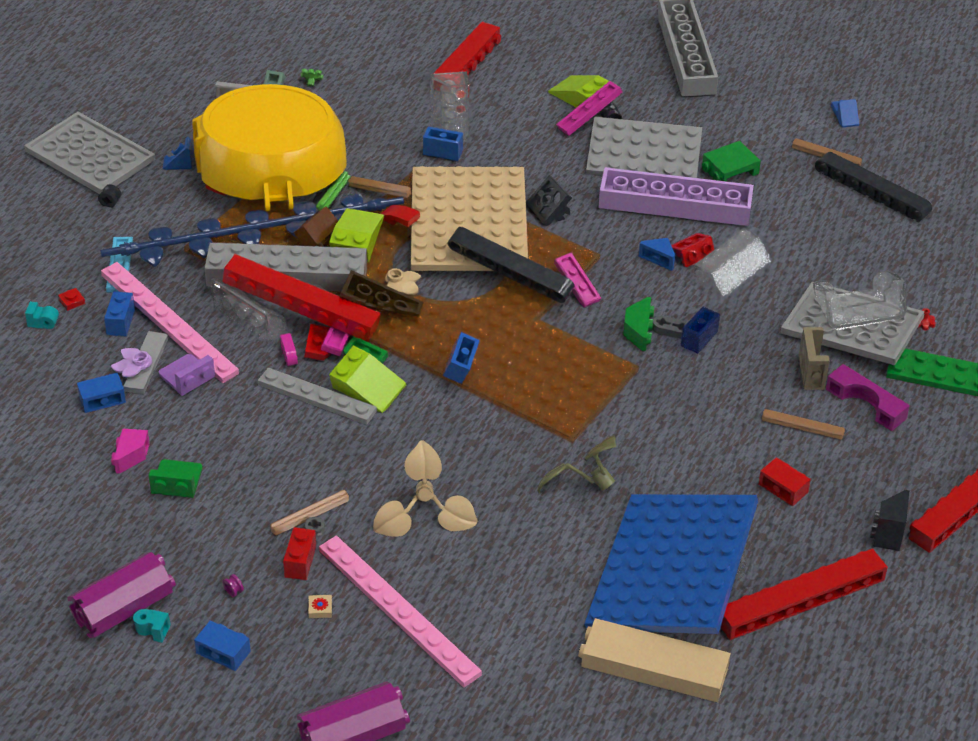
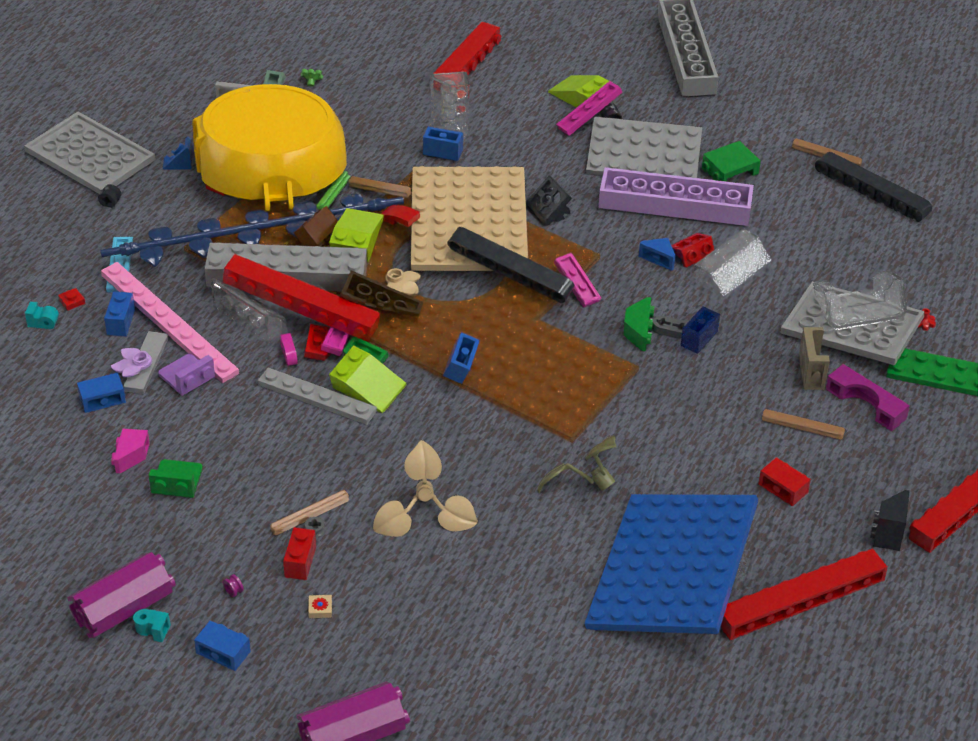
(401, 611): bright pink plate -> none
(655, 659): tan brick -> none
(846, 112): slope -> none

